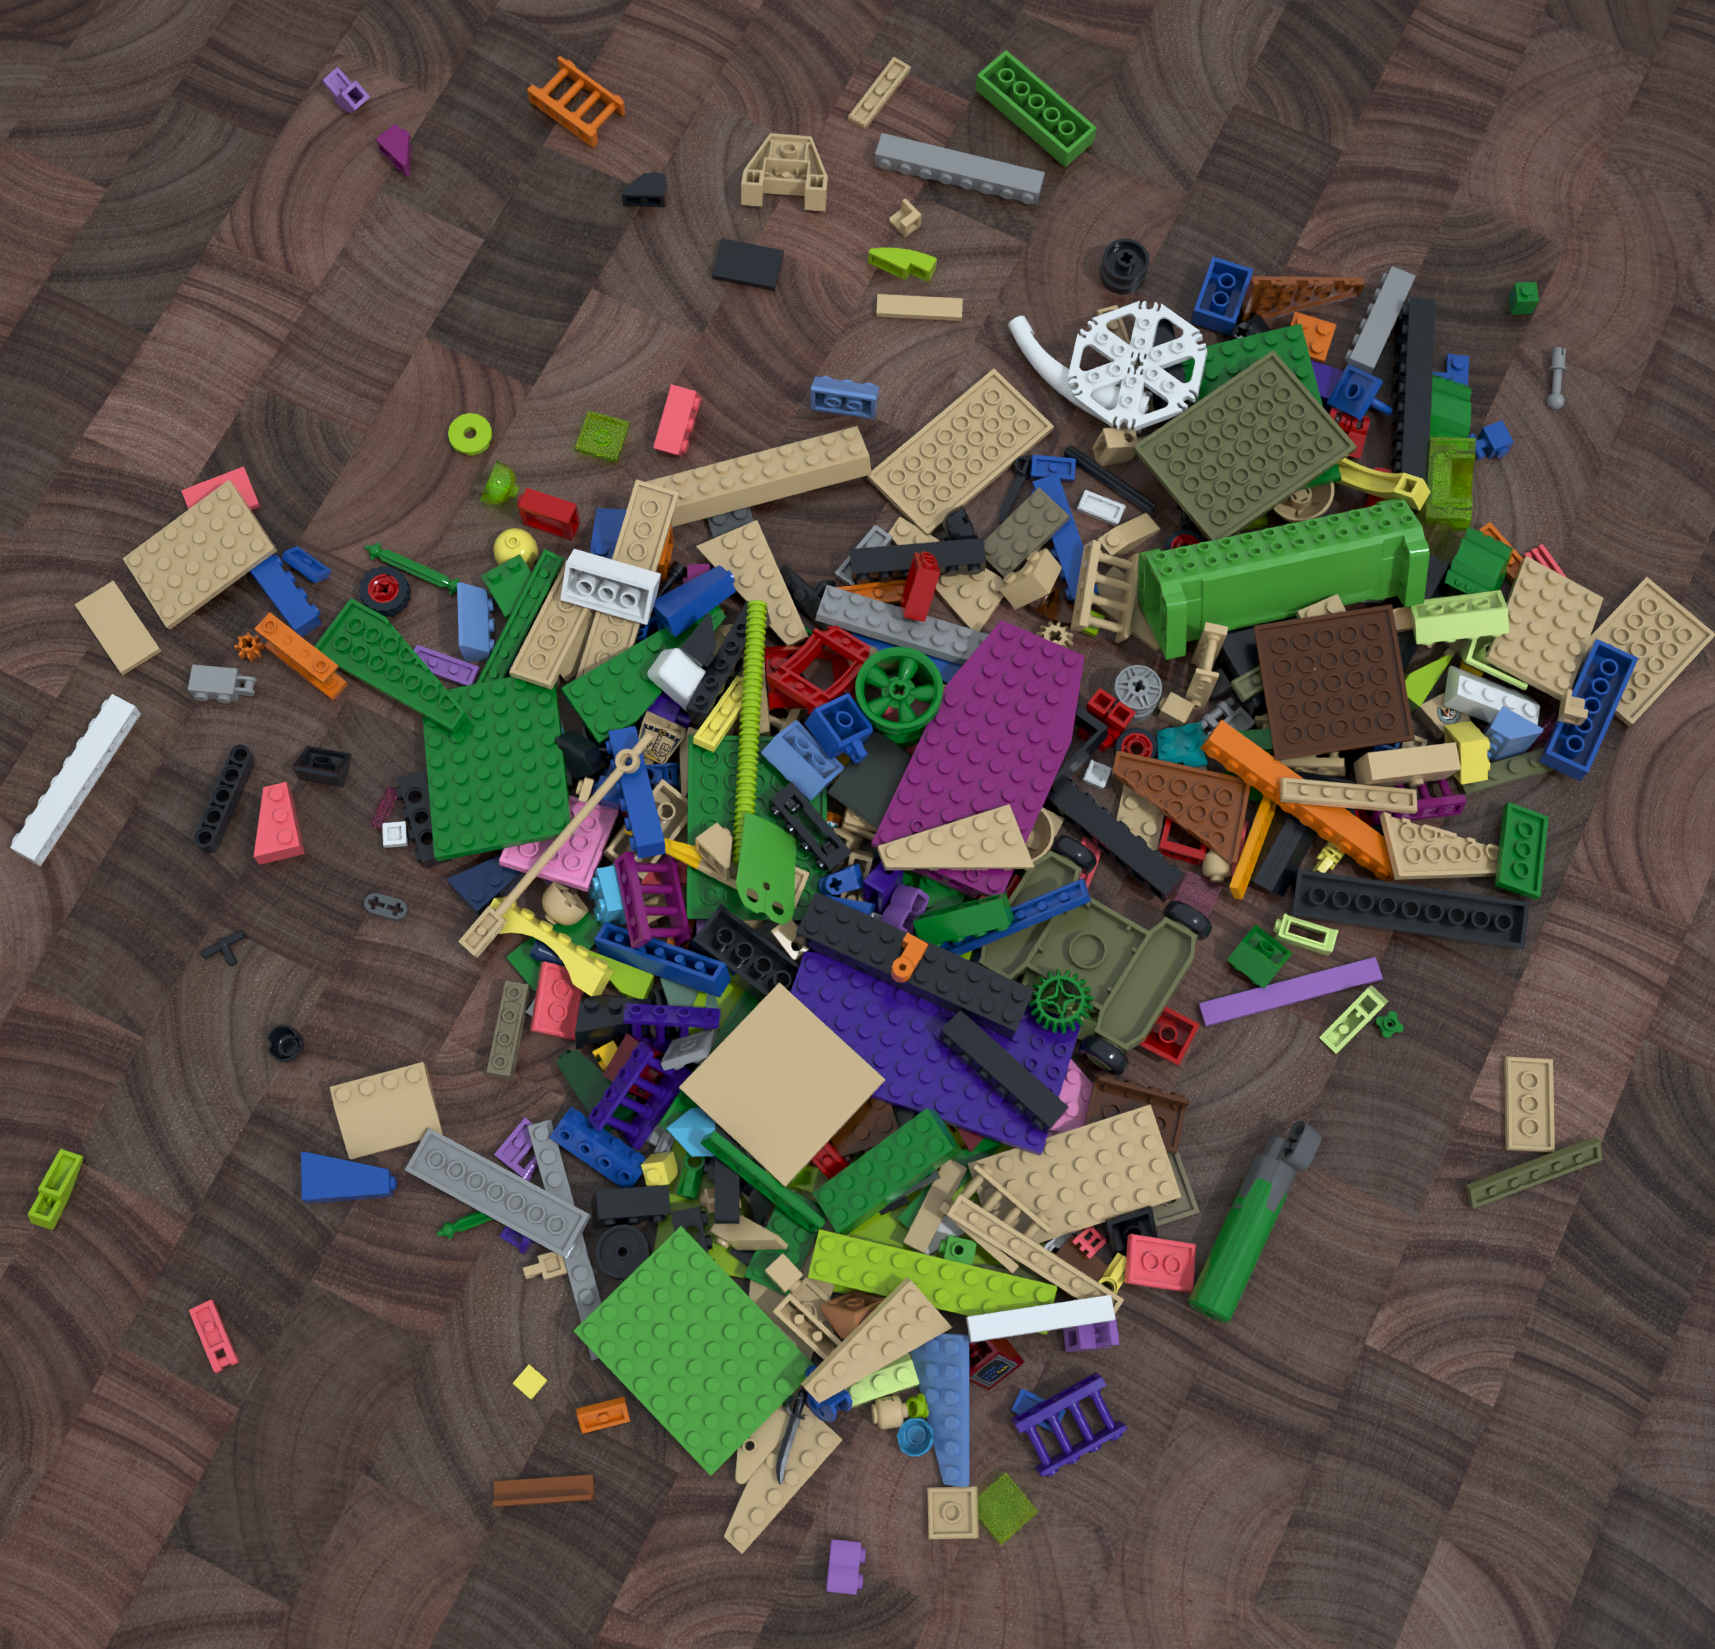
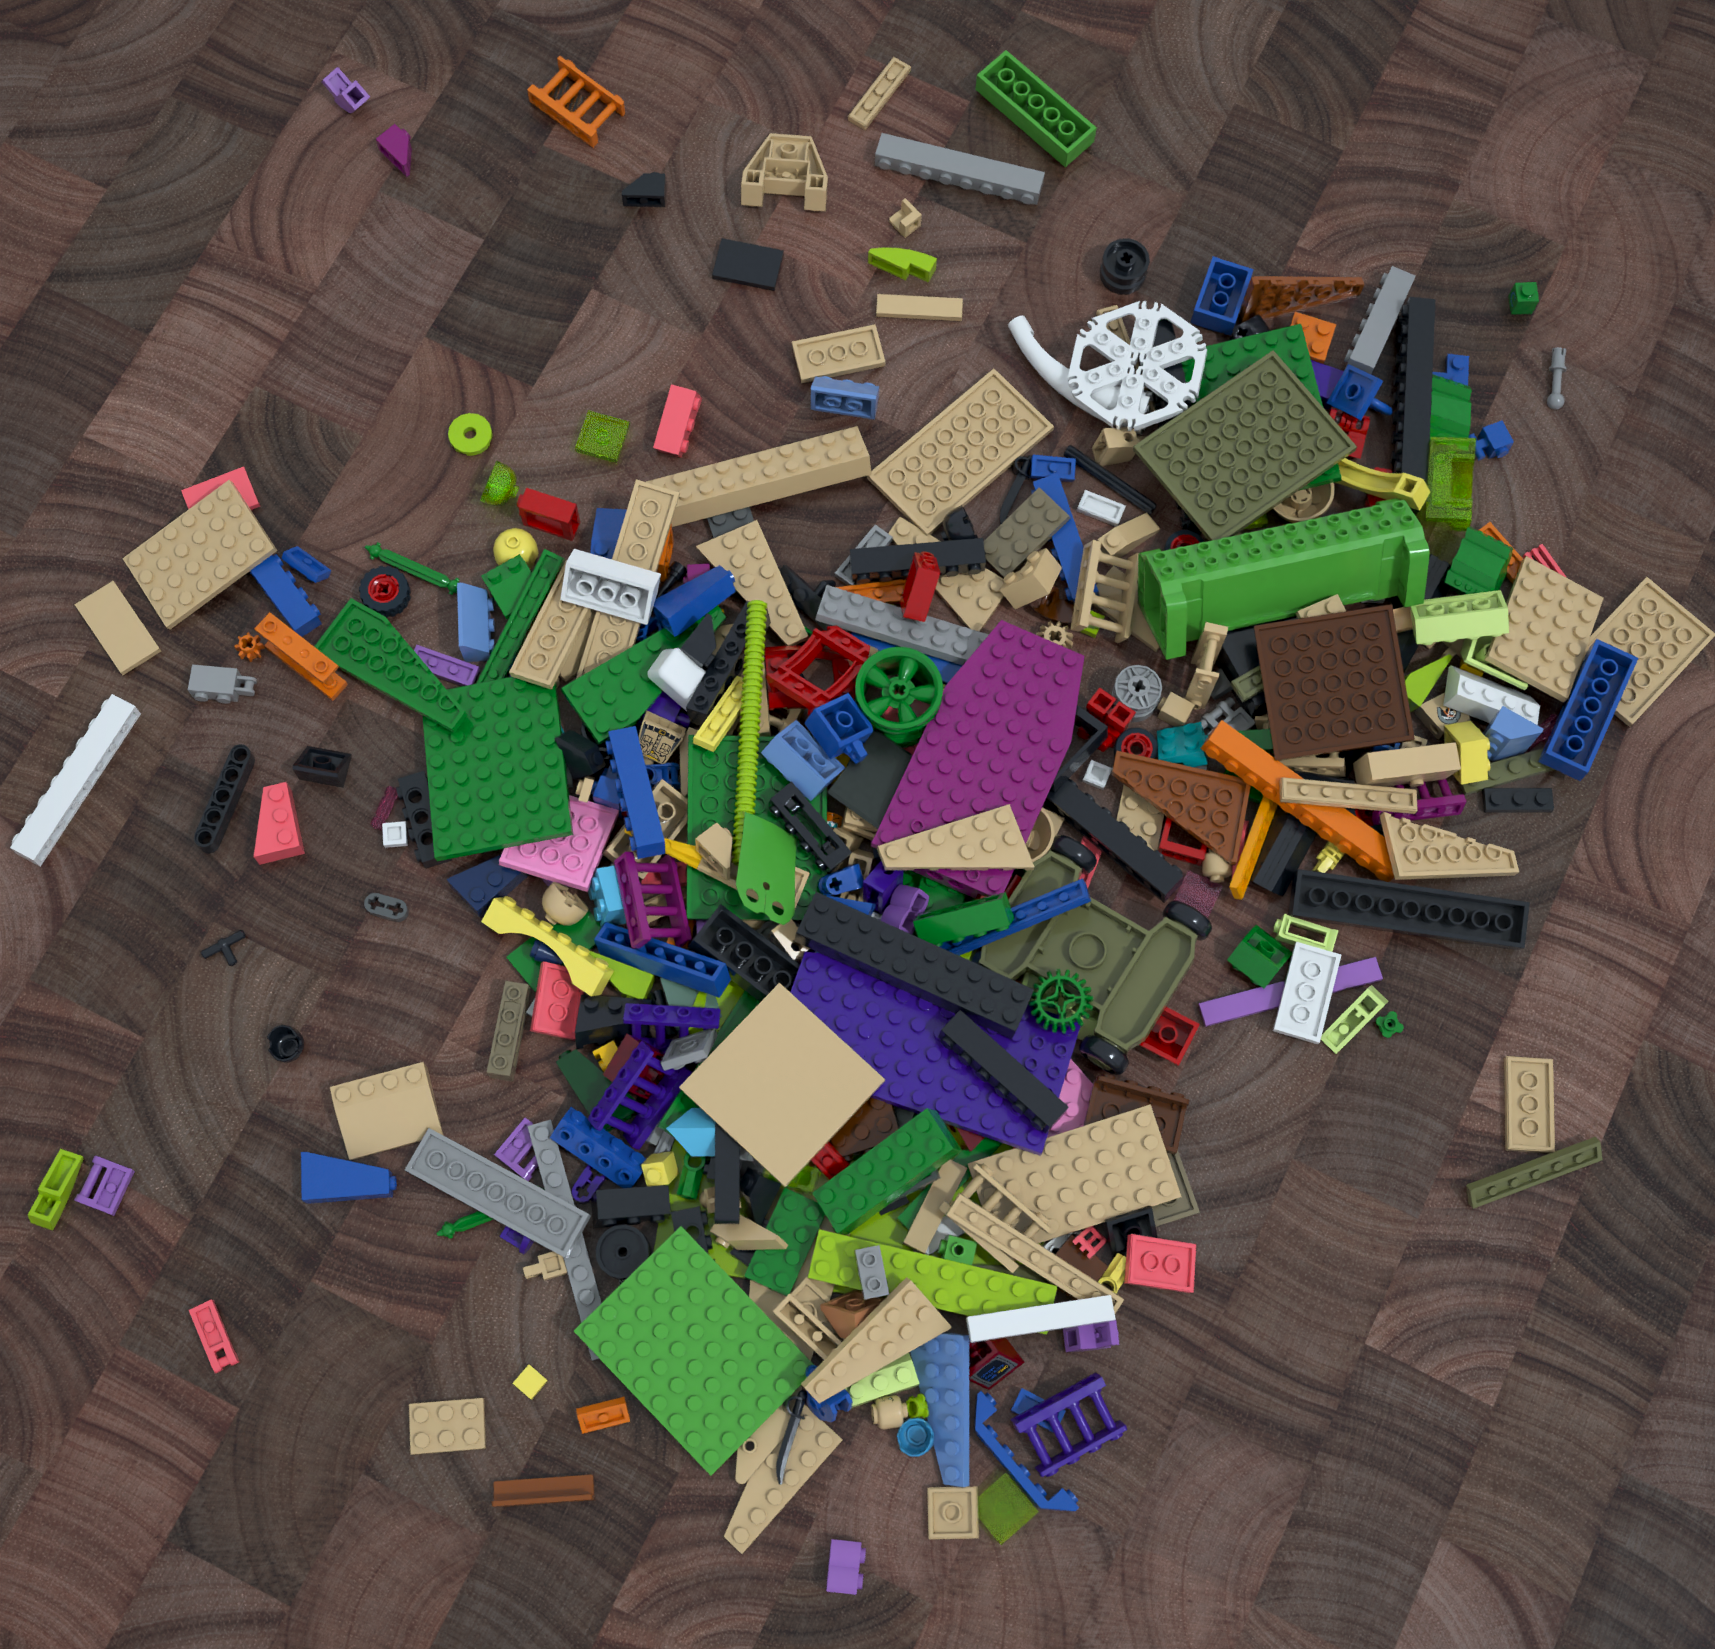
(110, 1189): none -> medium lavender plate
(447, 1426): none -> tan plate
(491, 920): tan bar -> none
(582, 1182): none -> dark purple beam
(762, 1181): green tile -> none
(784, 1274): tan brick -> none
(838, 353): none -> tan plate
(871, 1272): none -> light grey brick
(906, 964): orange leg -> none
(1060, 1501): none -> blue slope
(1251, 1221): green piece -> none
(1307, 993): none -> white plate
(1517, 800): none -> black plate
(1521, 851): green plate -> none
(1572, 709): tan panel -> none

